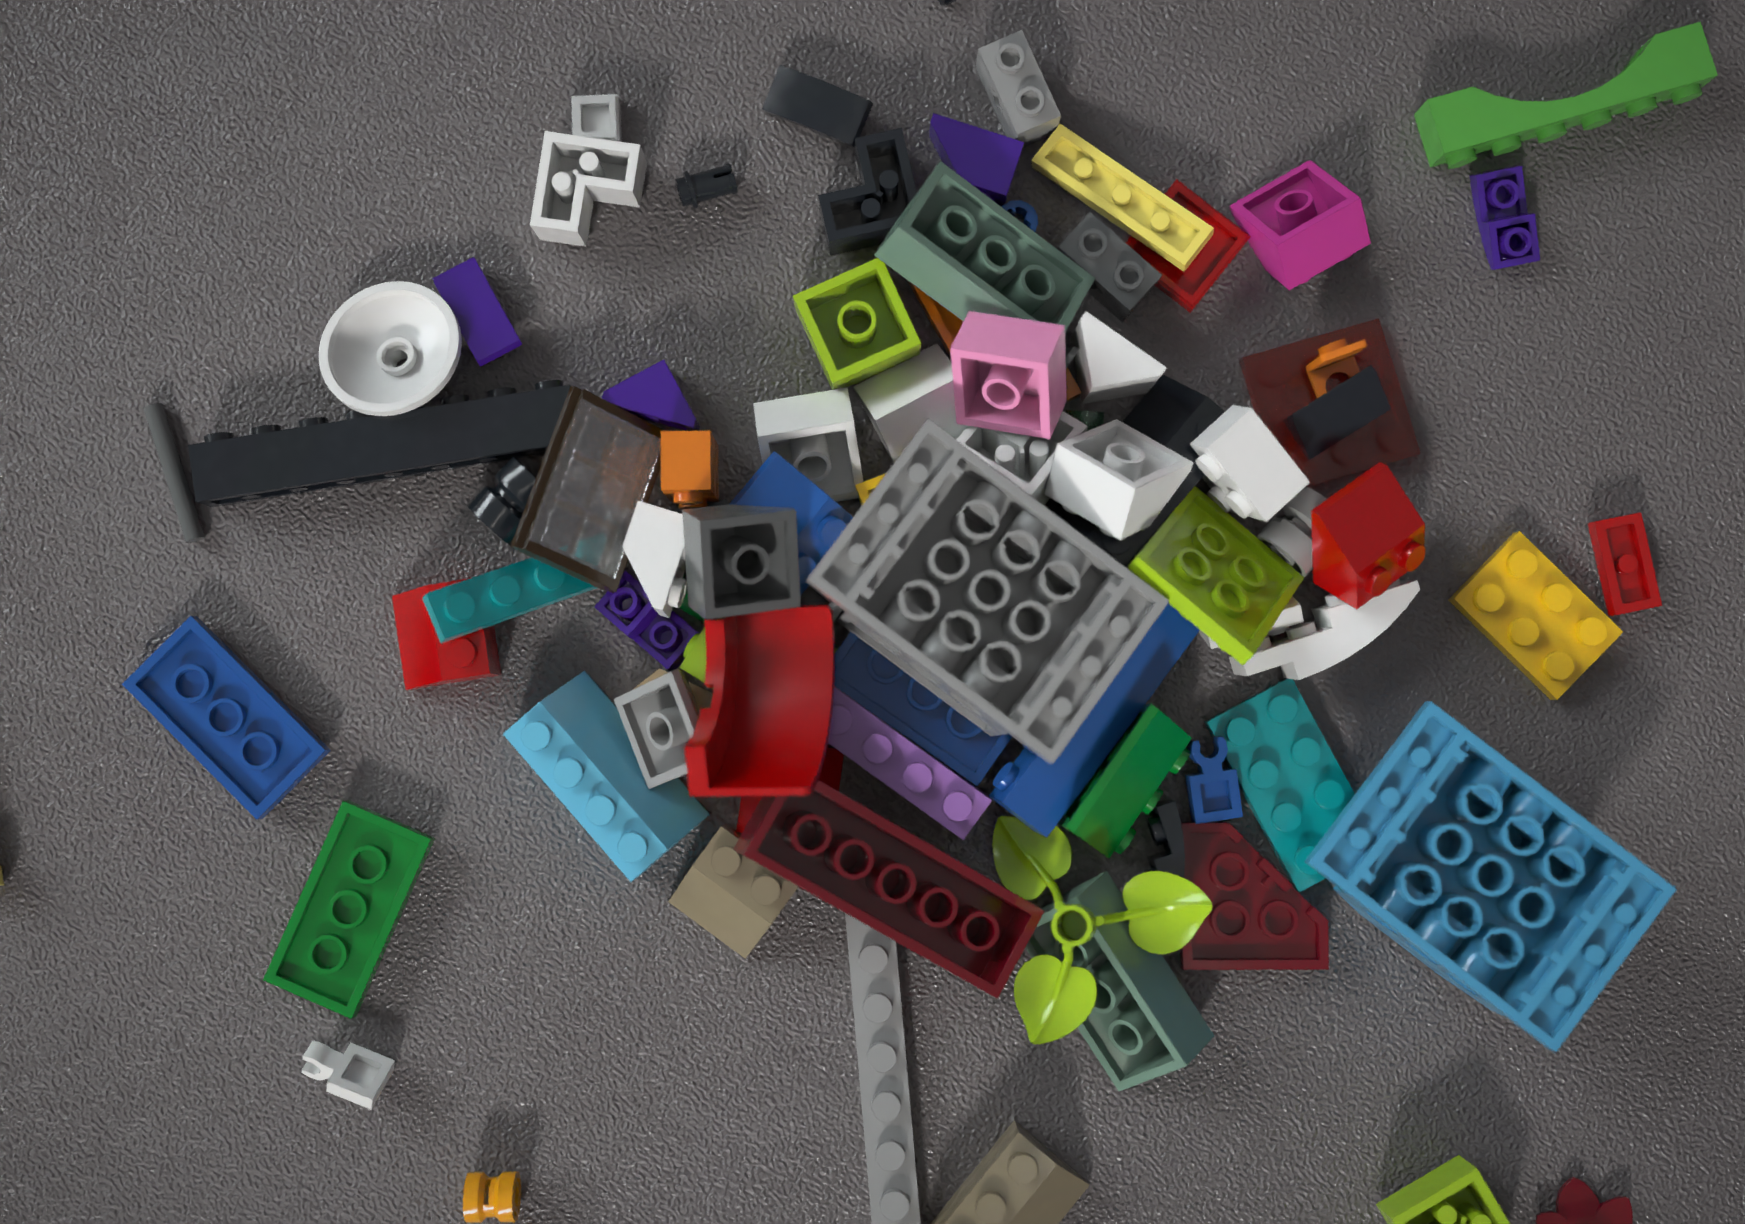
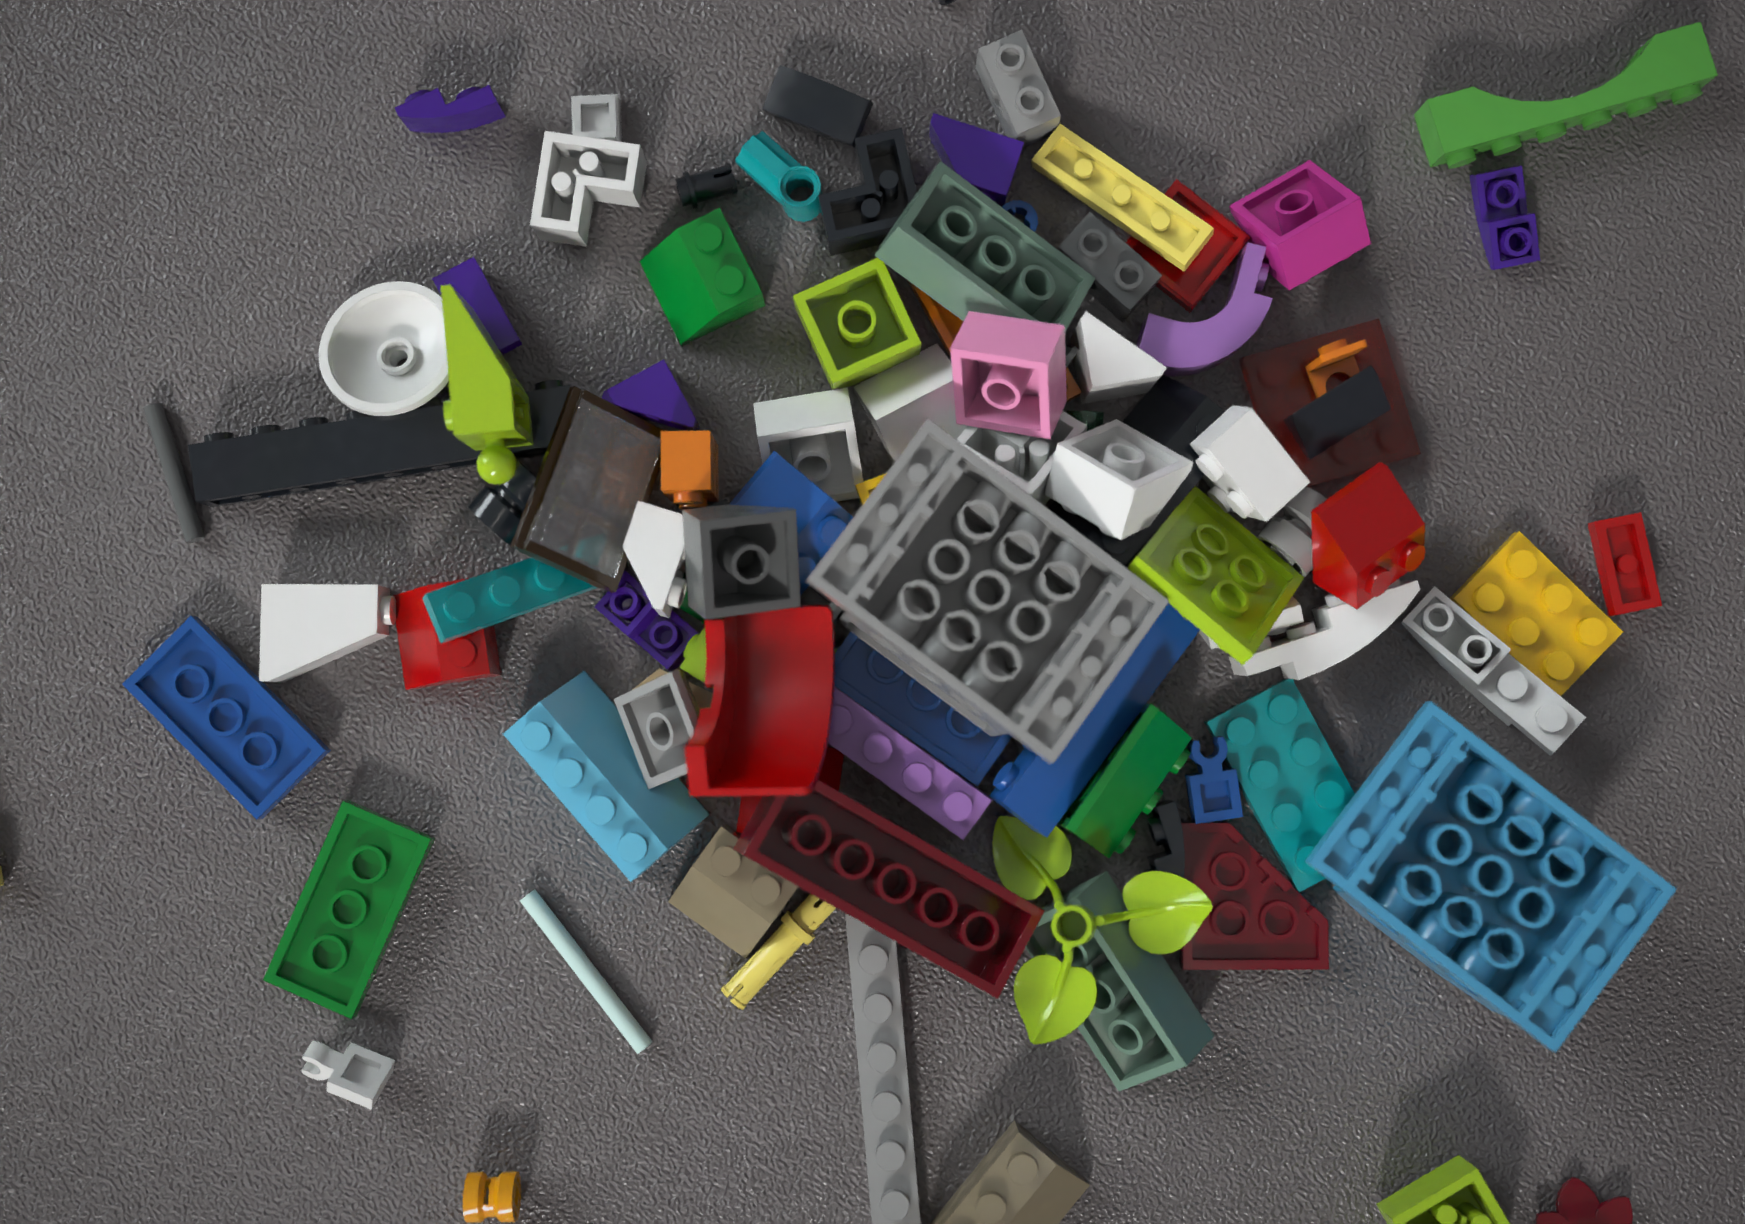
(317, 624): none -> white slope
(431, 113): none -> dark purple slope
(486, 398): none -> lime slope
(586, 971): none -> light aqua bar
(702, 278): none -> green slope
(773, 954): none -> light yellow pin
(780, 175): none -> teal piece
(1205, 344): none -> medium lavender arch
(1490, 672): none -> white slope

